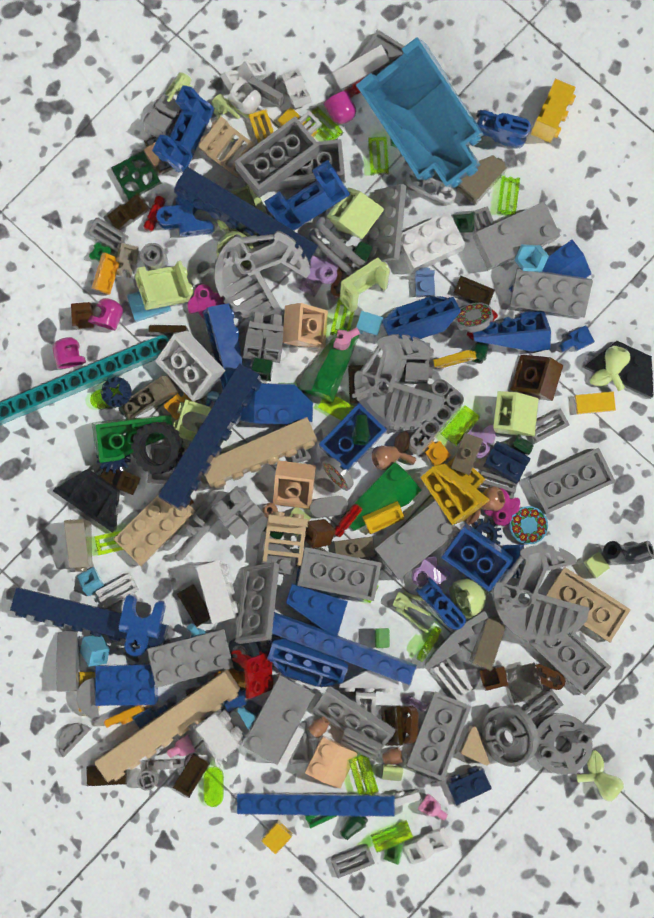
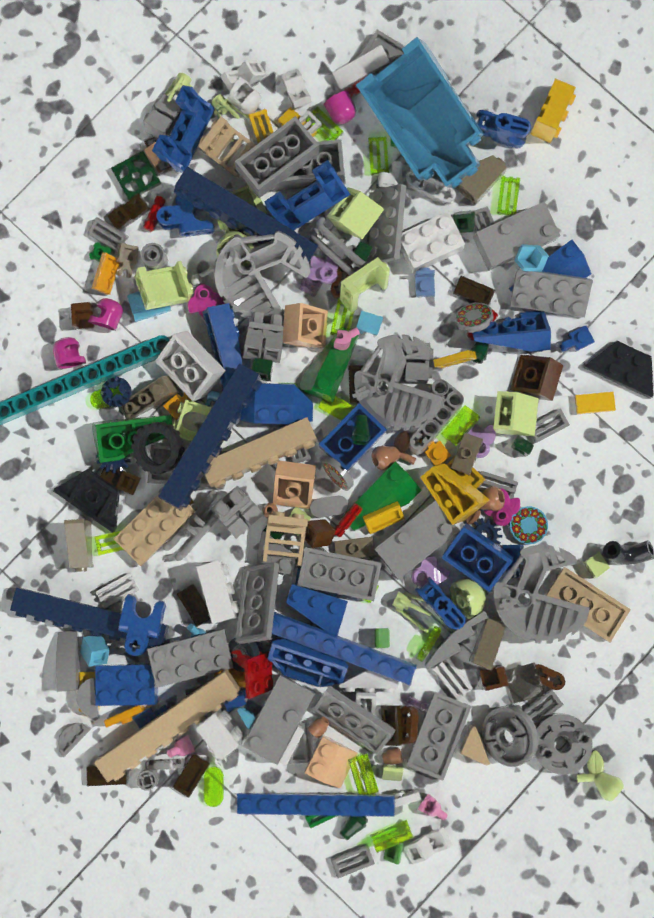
(90, 581): medium azure slope -> none
(167, 330): dark brown tile -> none
(267, 92): light grey tile -> none
(277, 837): yellow panel -> none
(361, 744): light grey tile -> none
(390, 179): none -> white piece
(422, 317): blue wedge -> none
(468, 785): dark blue bracket -> none
(506, 462): dark blue bracket -> none
(572, 481): light grey plate -> none
(574, 661): light grey plate -> none
(616, 360): yellowish green piece -> none

